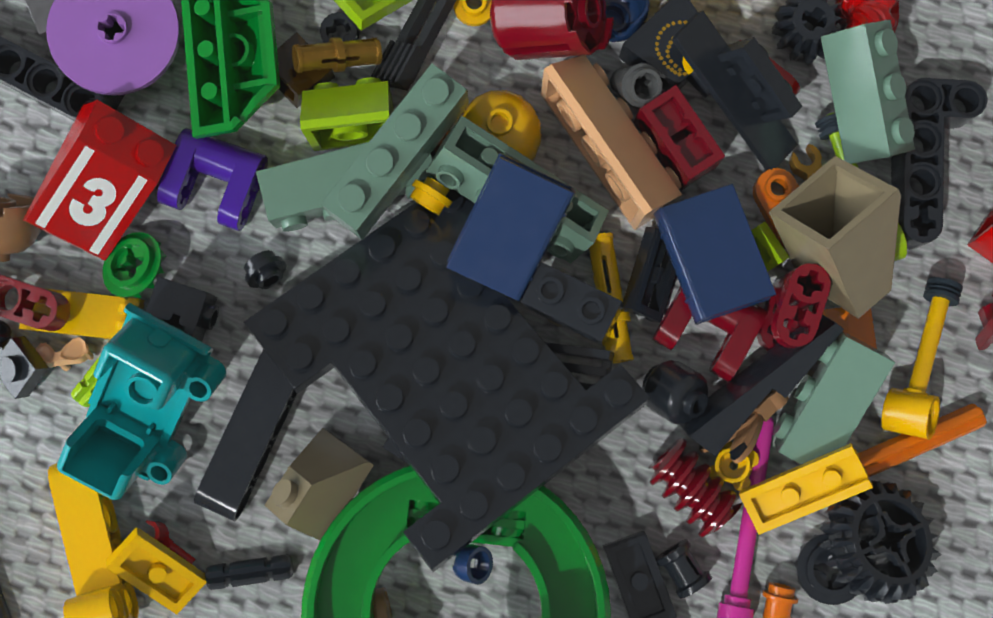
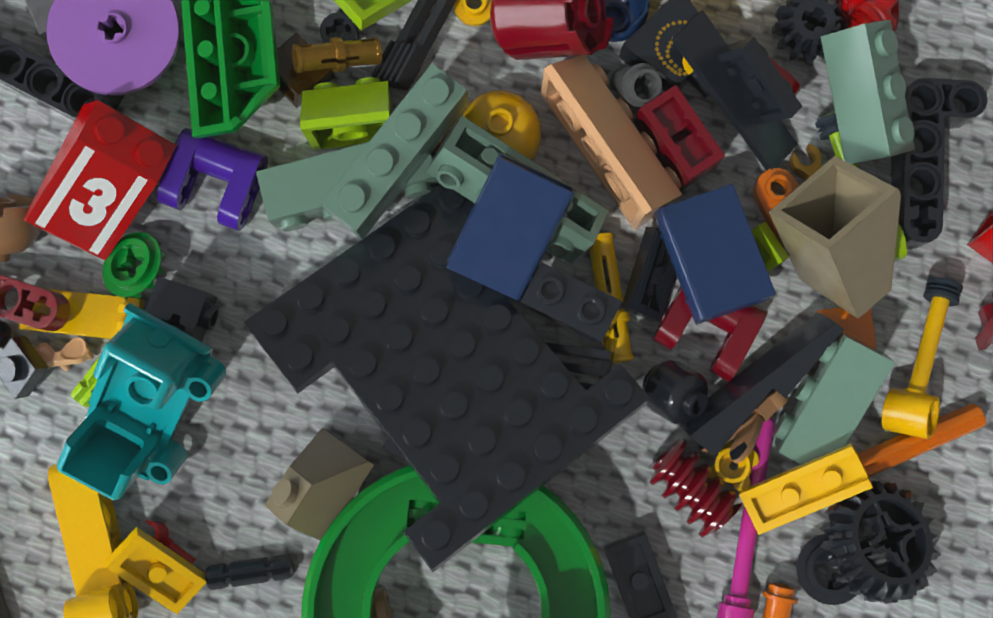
(246, 441): black beam -> none
(264, 270): black plate -> none
(431, 195): yellow plate -> none
(482, 566): dark blue hinge -> none
(683, 569): black bush -> none
(795, 293): dark red connector -> none

